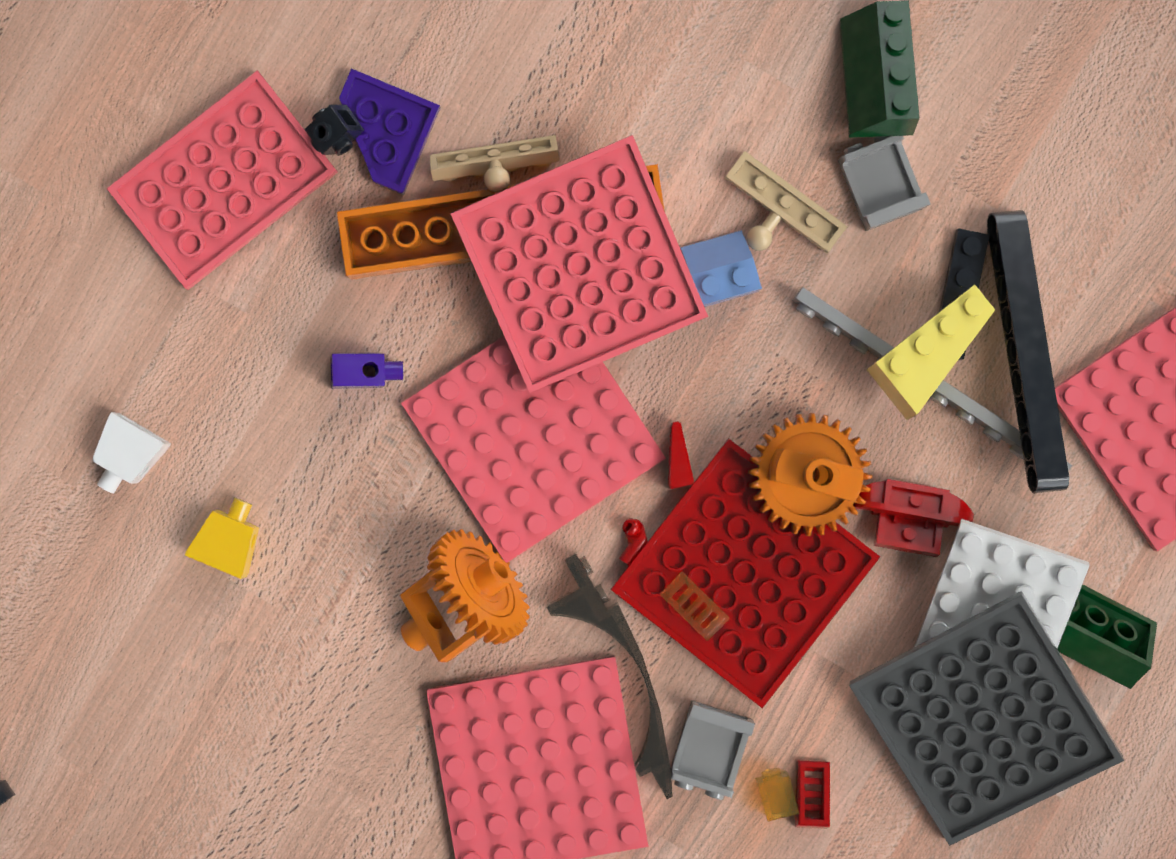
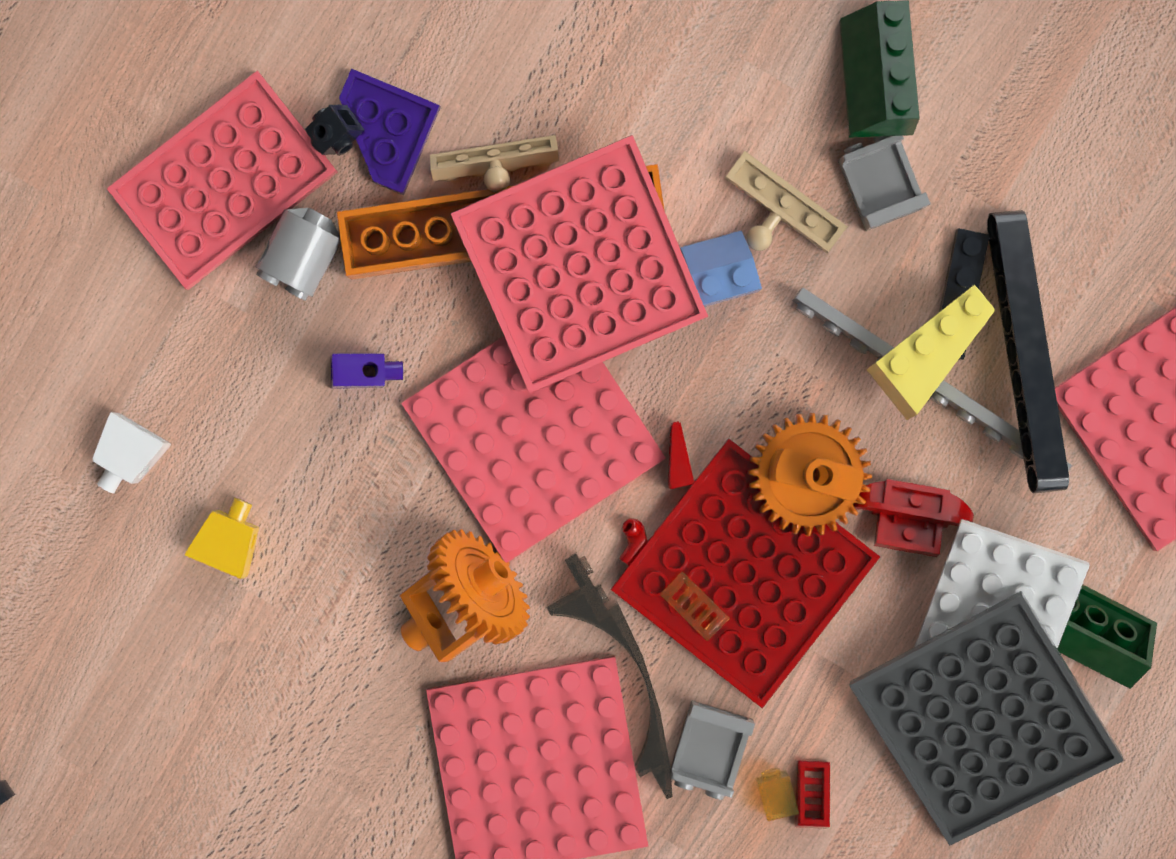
(299, 251): none -> light grey cylinder

